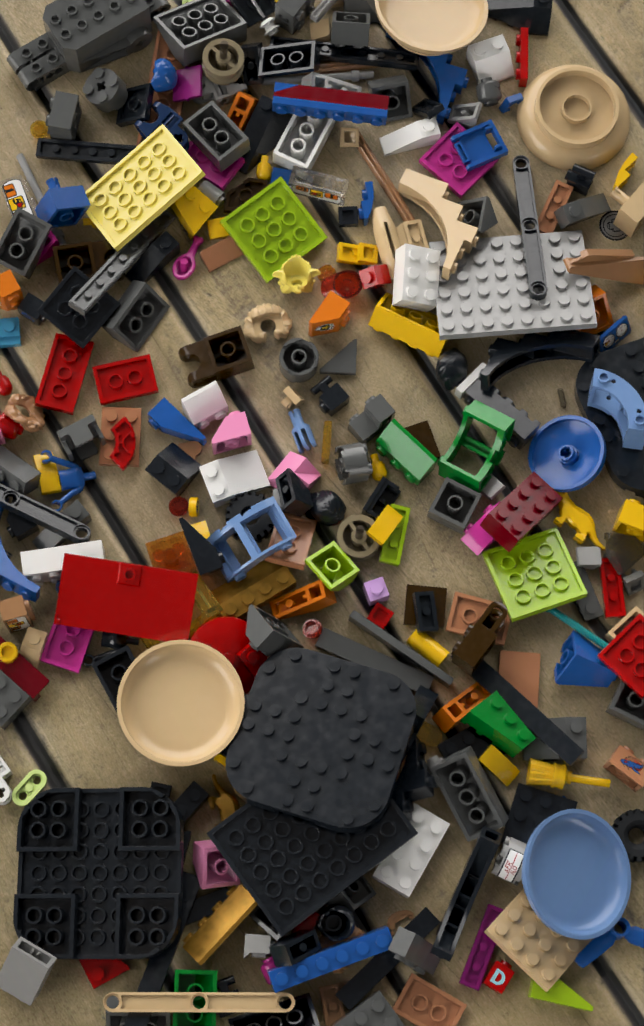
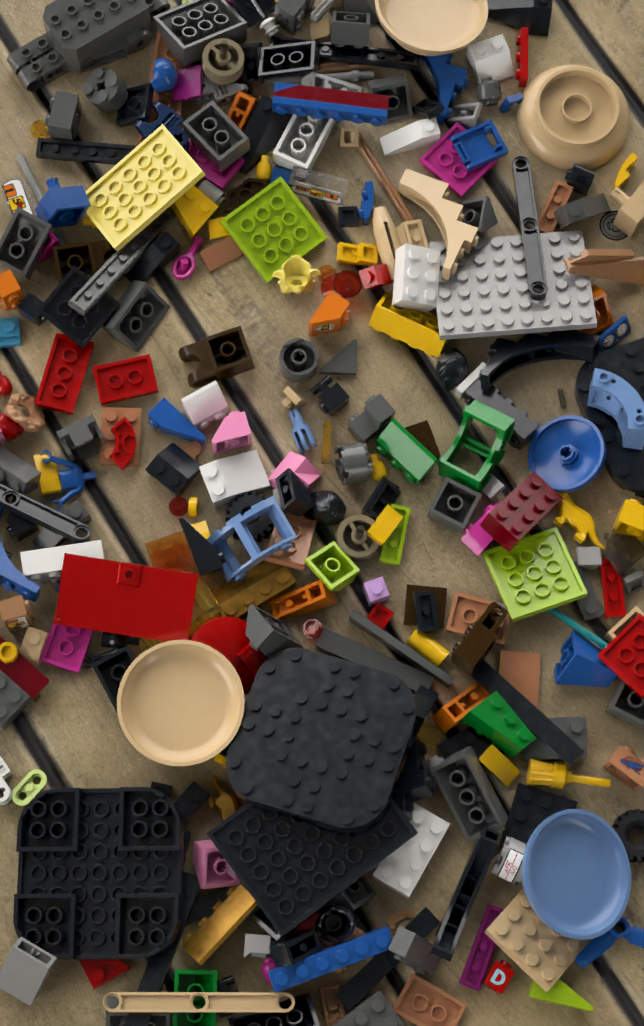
(266, 312): tan piece -> none

